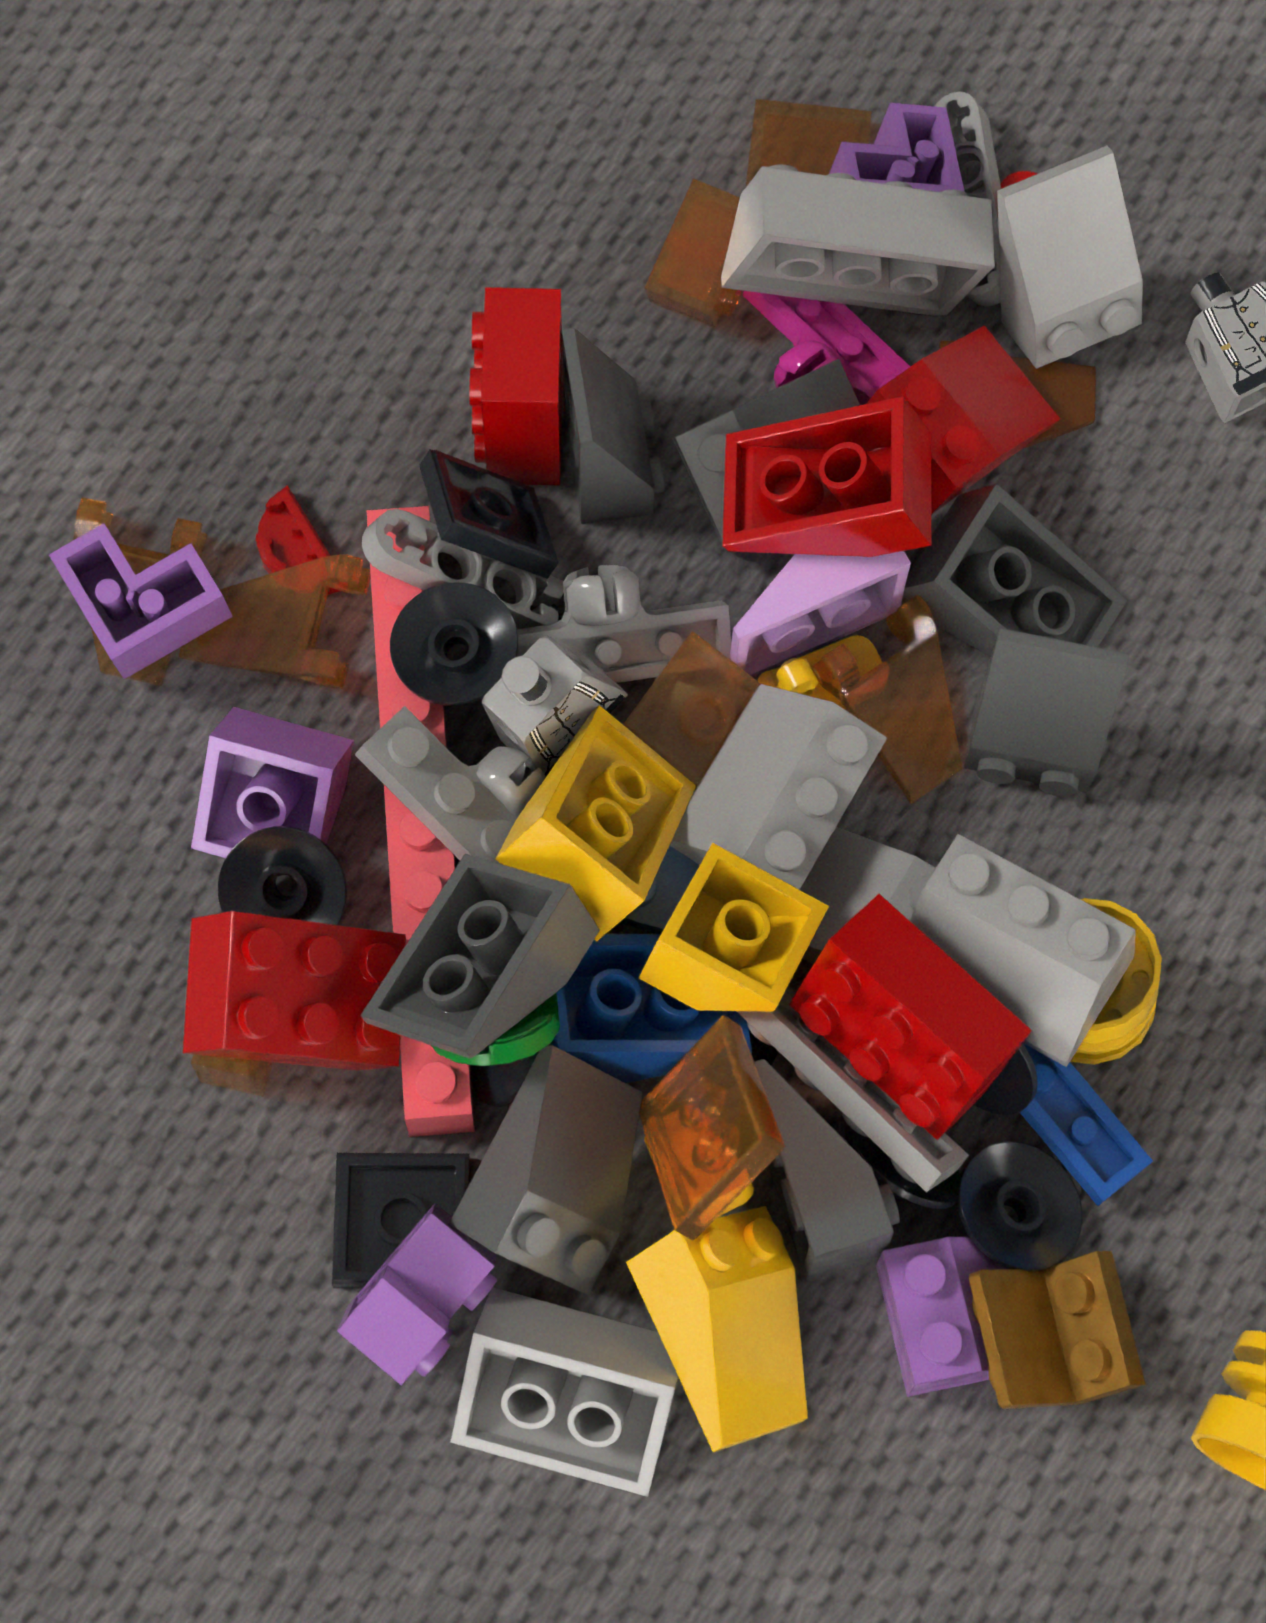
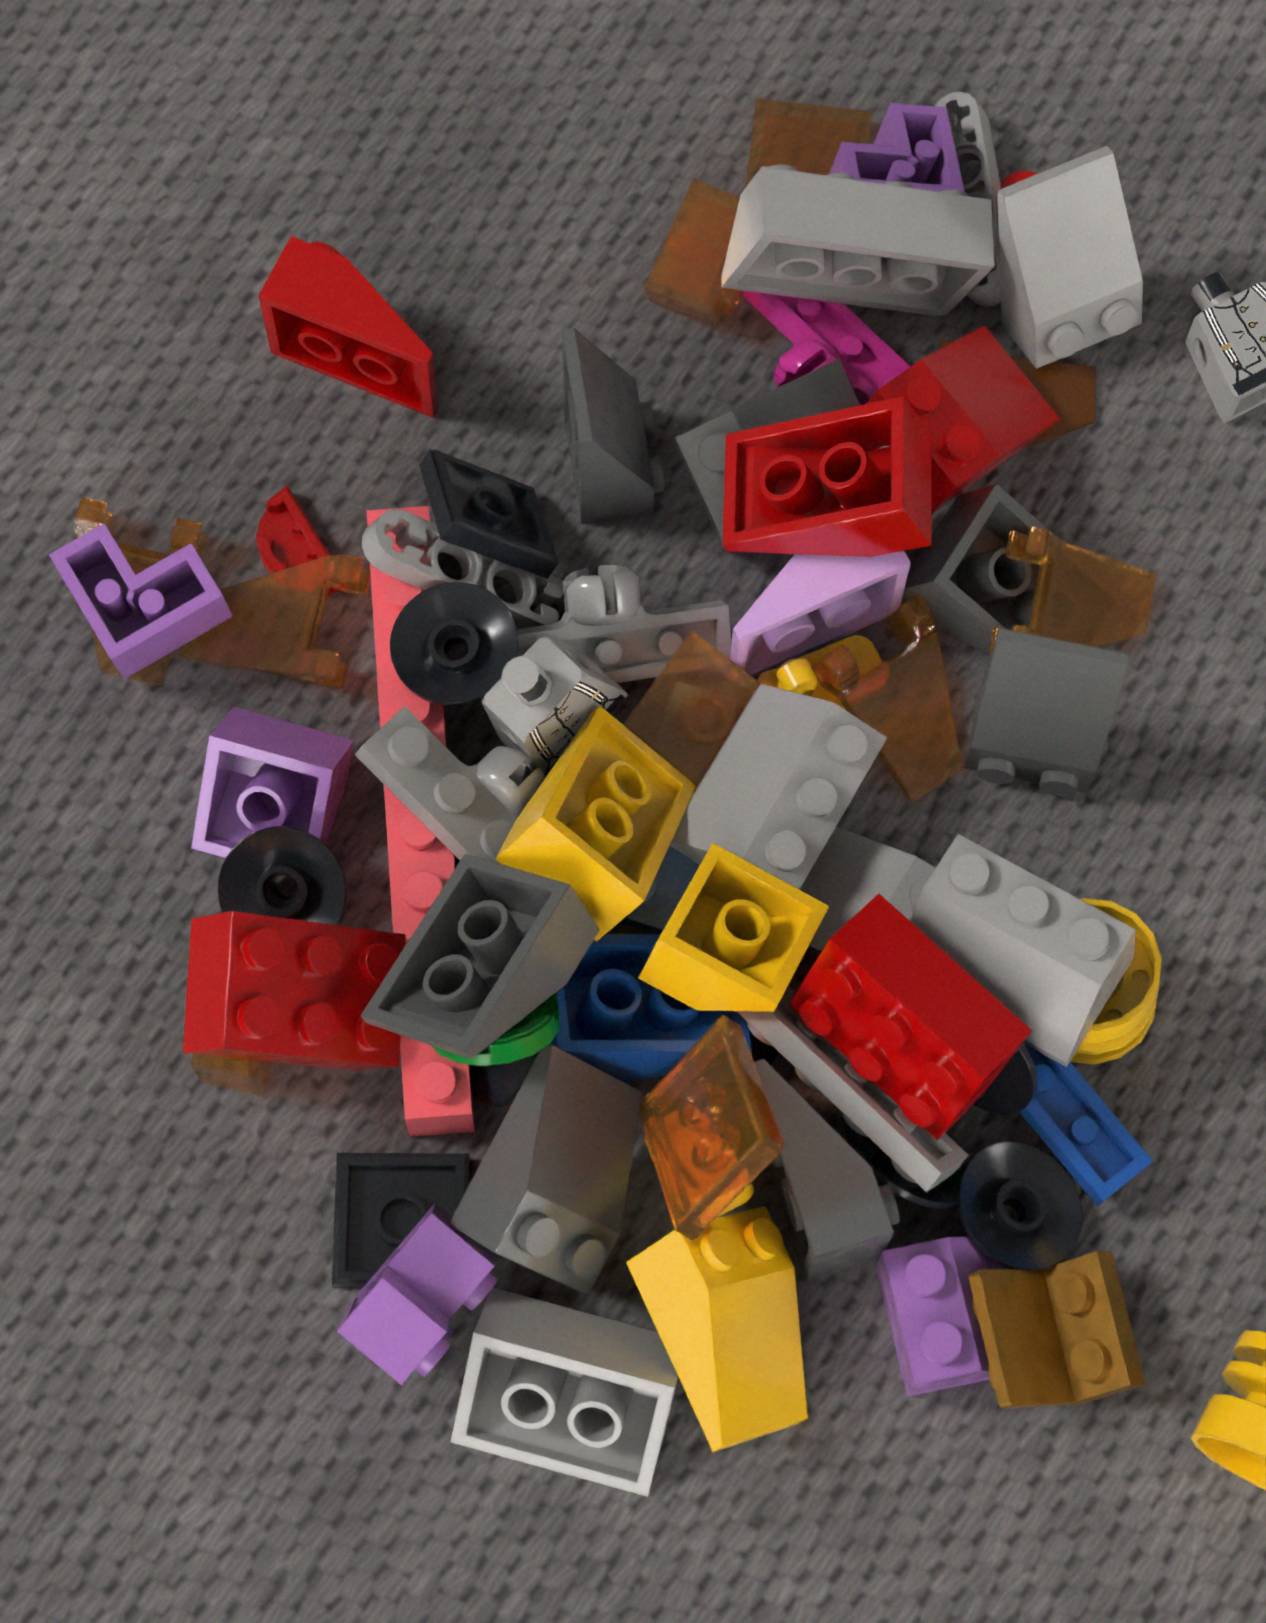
(338, 325): none -> red slope
(518, 384): red brick -> none
(1080, 592): none -> clear orange flag

